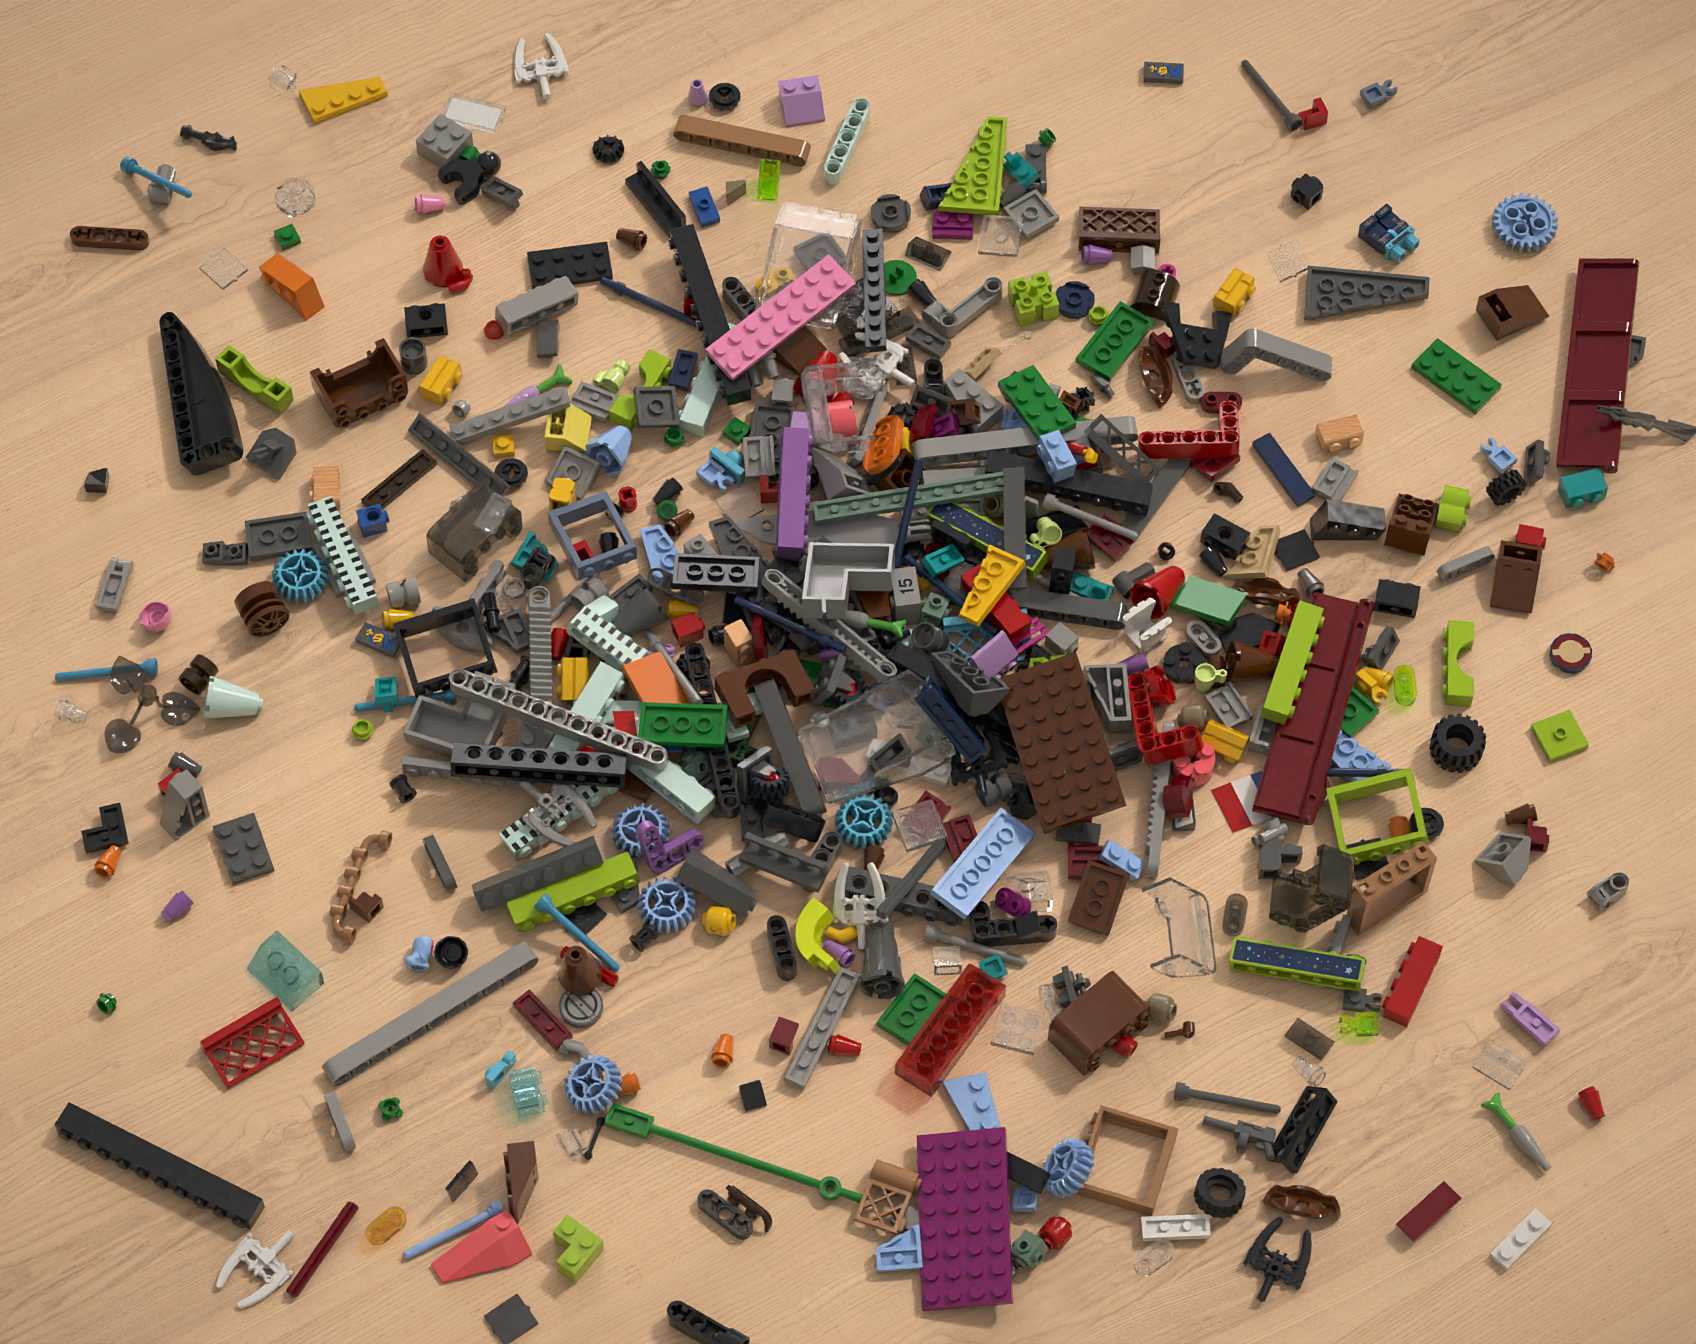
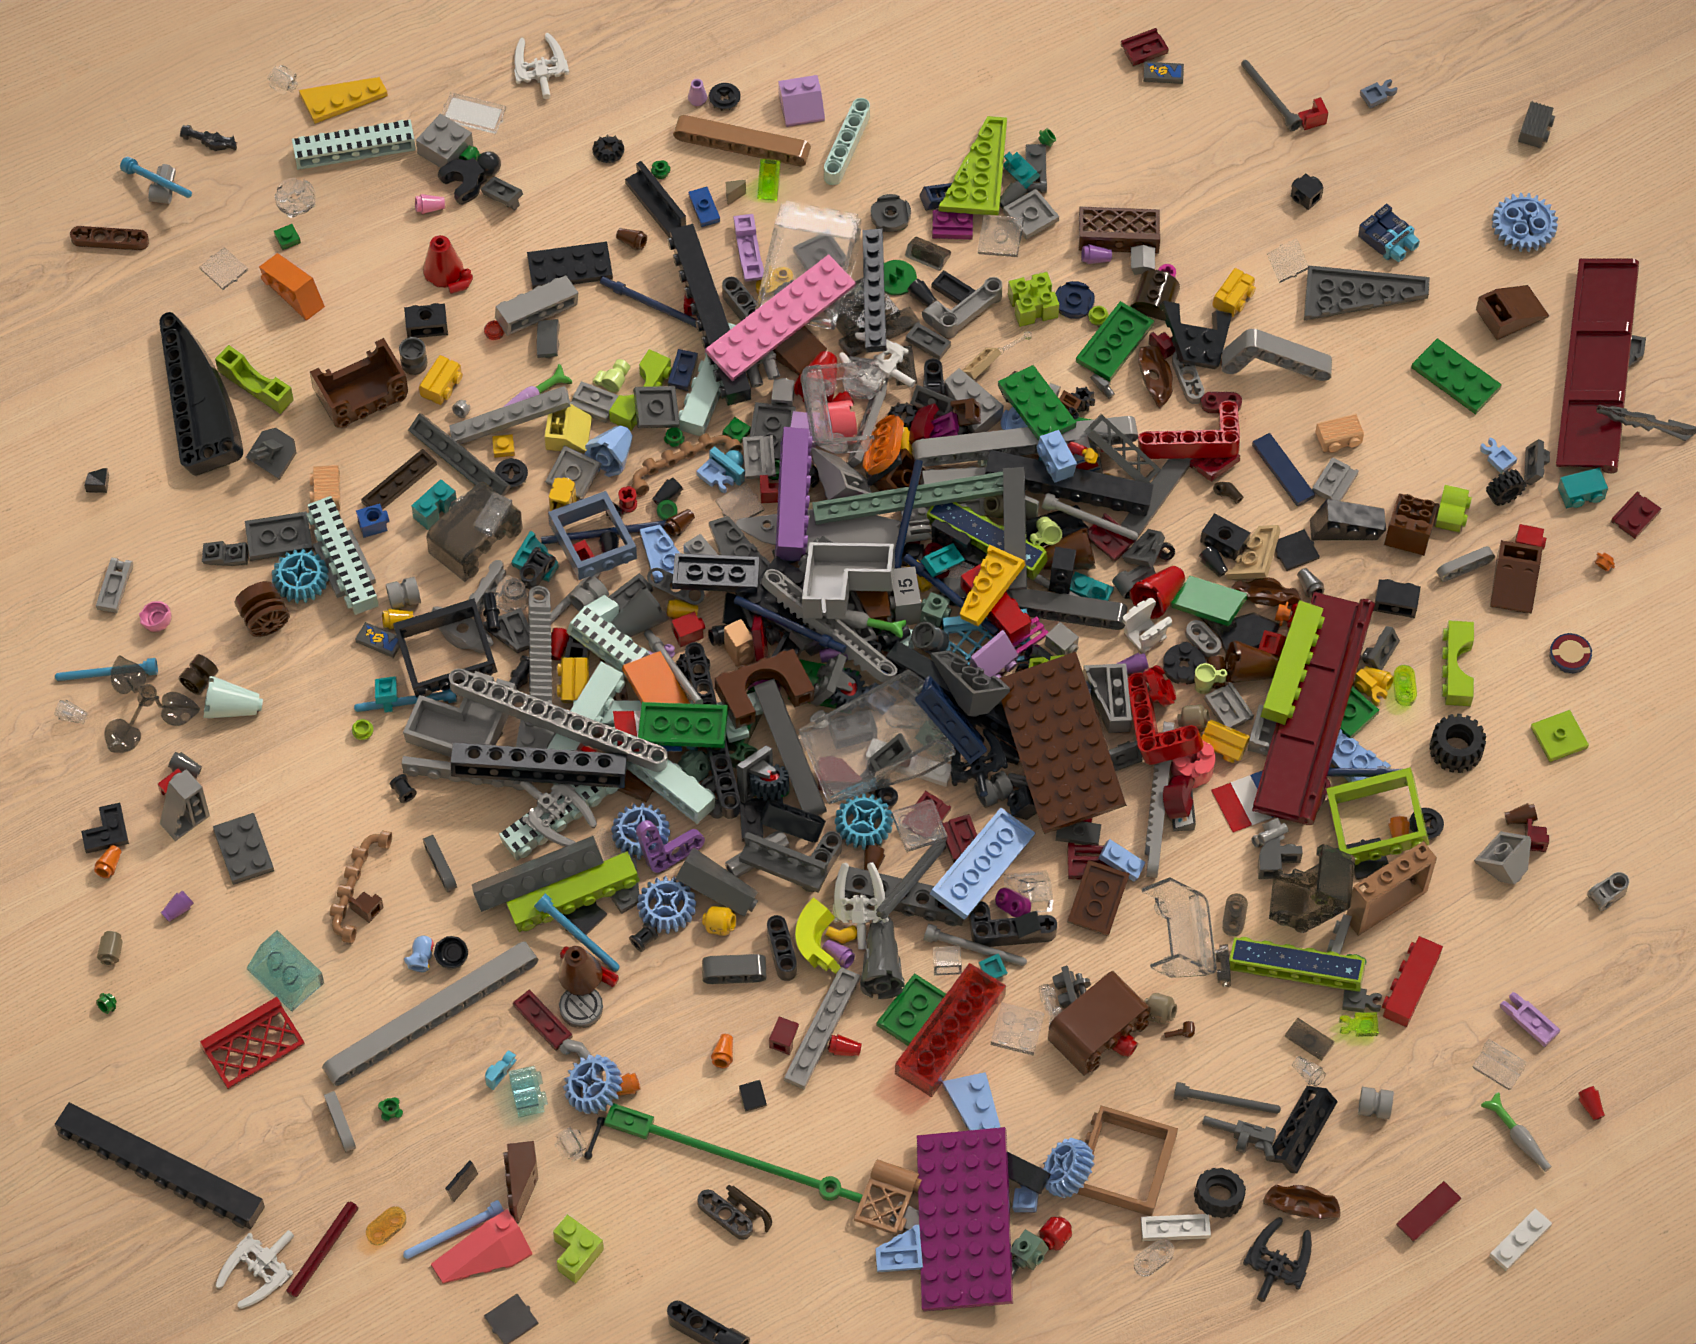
(110, 948): none -> dark tan brick
(353, 144): none -> light aqua brick
(433, 502): none -> teal brick
(597, 532): none -> dark blue bar
(687, 451): none -> medium nougat bar
(734, 969): none -> dark grey beam
(748, 247): none -> lavender slope
(951, 287): none -> black tile
(1144, 47): none -> dark red plate
(1145, 549): none -> dark grey wing
(1223, 974): none -> clear smoke plate
(1375, 1102): none -> light grey wheel
(1535, 125): none -> dark grey brick
(1636, 515): none -> dark red plate

